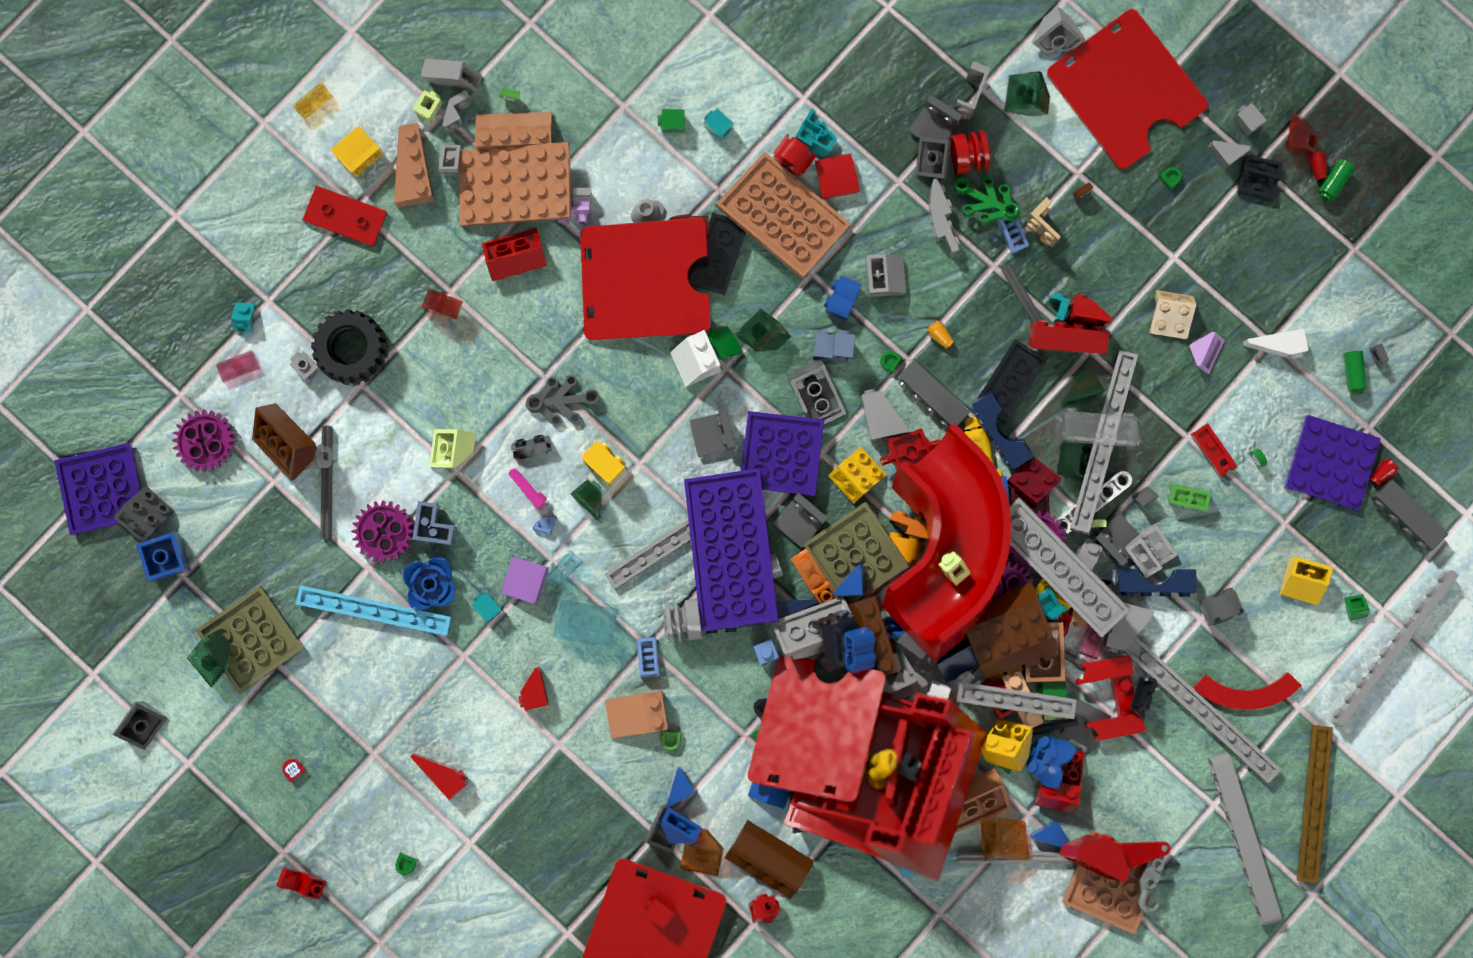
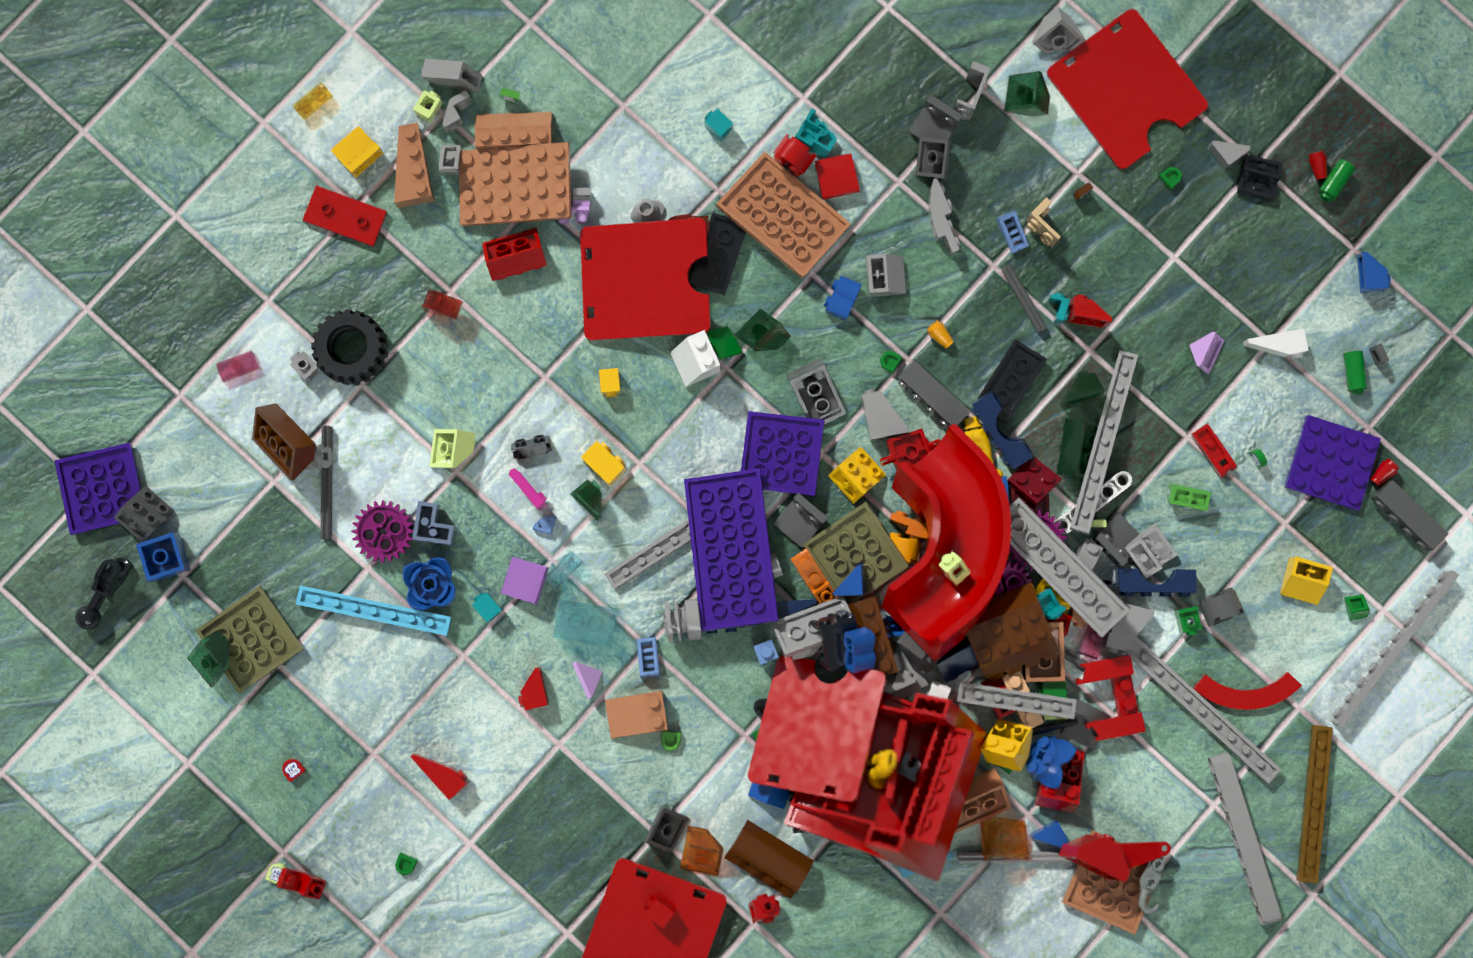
(105, 585): none -> black piece
(140, 725): dark grey slope -> none
(220, 435): magenta gear -> none
(243, 317): teal bracket -> none
(274, 872): none -> tile
(558, 400): dark grey plant -> none
(588, 677): none -> lavender slope
(610, 382): none -> yellow brick
(672, 120): green brick -> none
(679, 828): blue slope -> none
(680, 789): blue slope -> none
(712, 434): dark grey bracket -> none
(834, 348): sand blue brick -> none
(973, 152): red wheel -> none
(988, 202): green plant -> none
(1068, 338): red brick -> none
(1098, 429): clear windscreen -> none
(1143, 696): black hinge -> none
(1145, 497): dark grey slope -> none
(1172, 314): tan bracket -> none
(1182, 617): none -> green brick
(1249, 119): light grey brick -> none
(1301, 137): clear red slope -> none
(1372, 274): none -> blue slope

